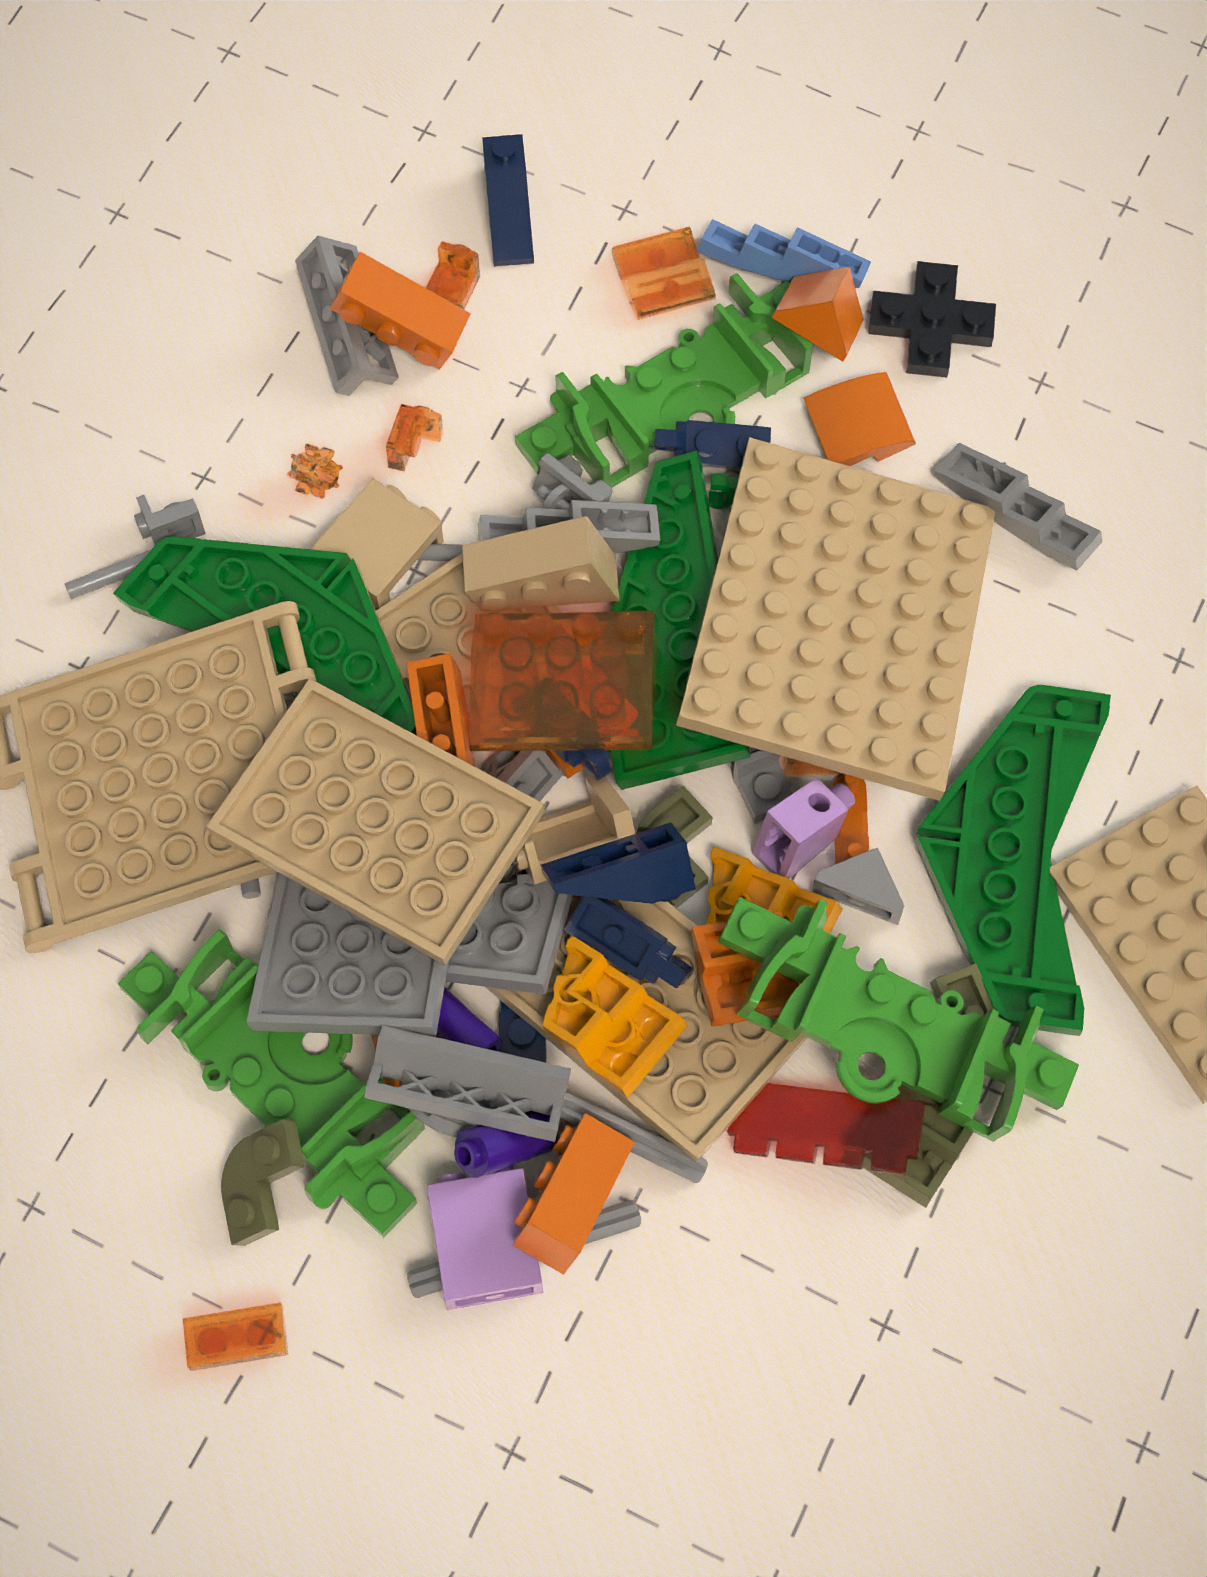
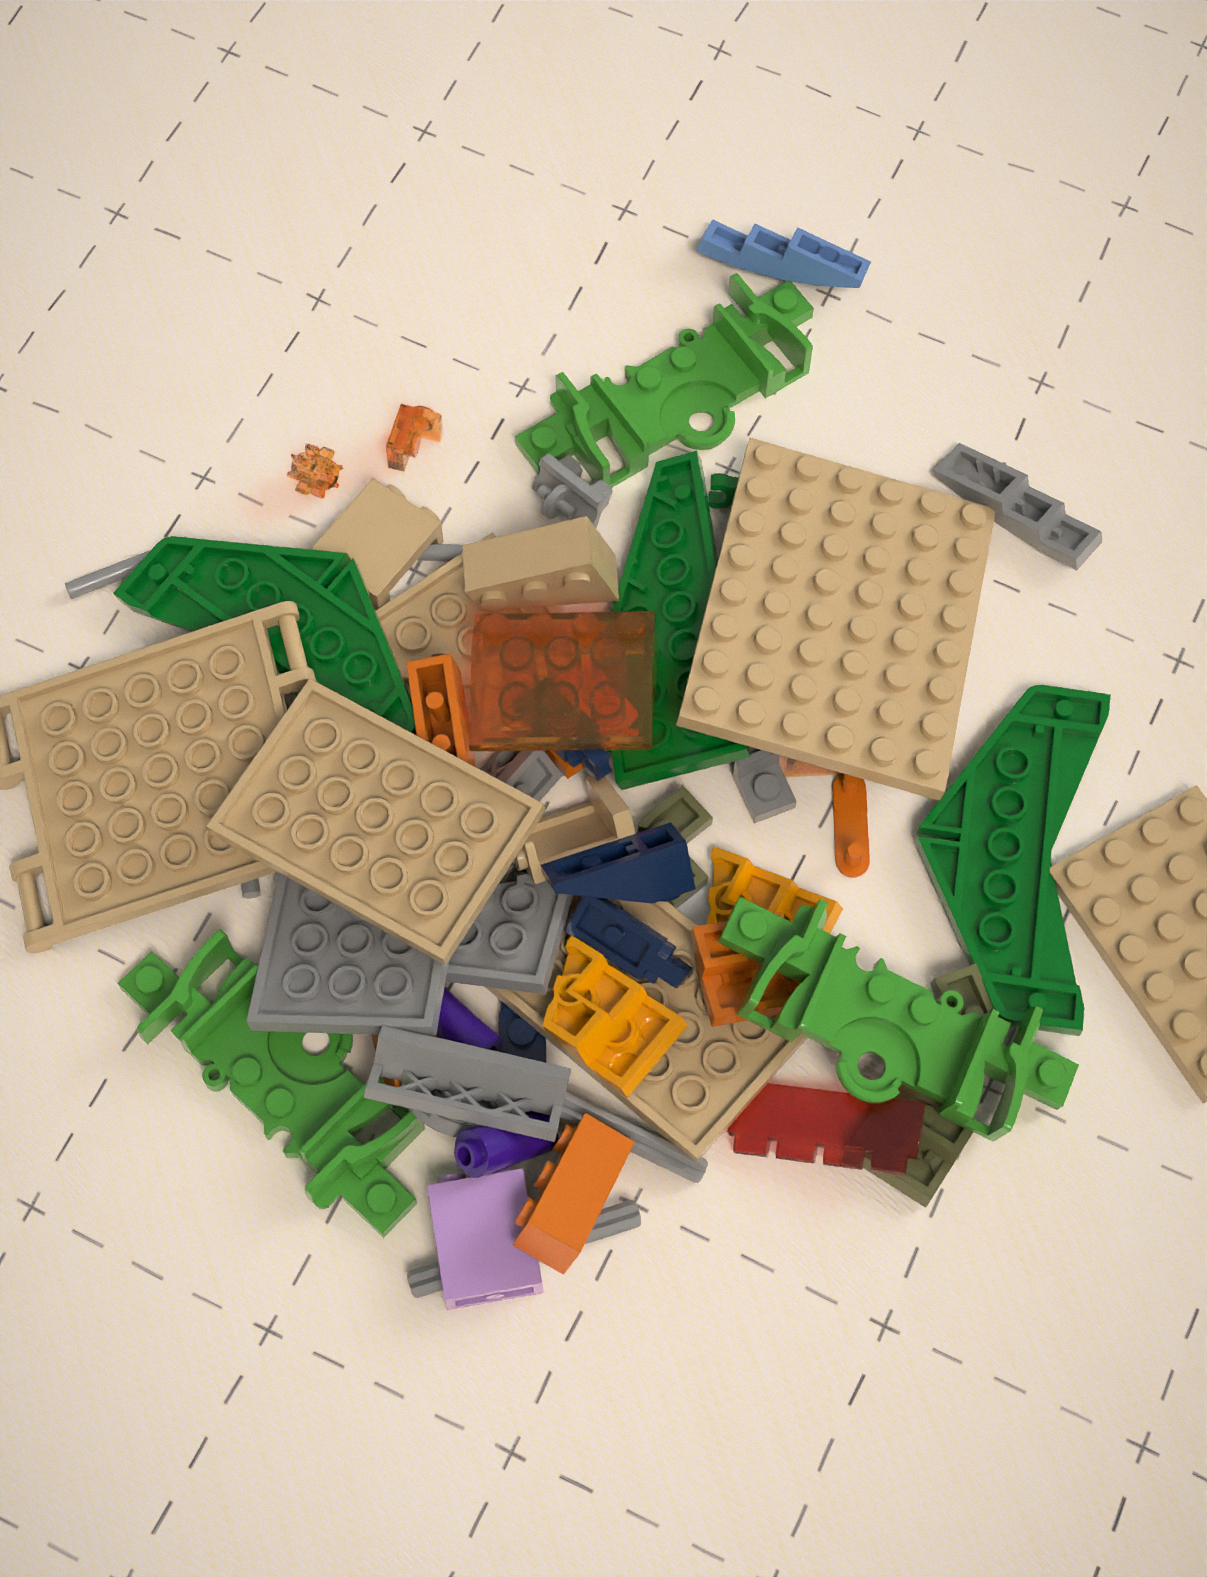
(175, 519): light grey bracket -> none
(235, 1336): clear orange plate -> none
(247, 1180): olive plate -> none
(341, 342): light grey fence -> none
(399, 311): orange brick -> none
(455, 273): clear orange bracket -> none
(508, 200): dark blue slope -> none
(620, 524): light grey slope -> none
(663, 273): clear orange slope -> none
(716, 443): dark blue hinge -> none
(802, 827): lavender torso -> none
(823, 310): orange slope -> none
(860, 419): orange slope -> none
(863, 885): light grey slope -> none
(932, 319): black plate -> none

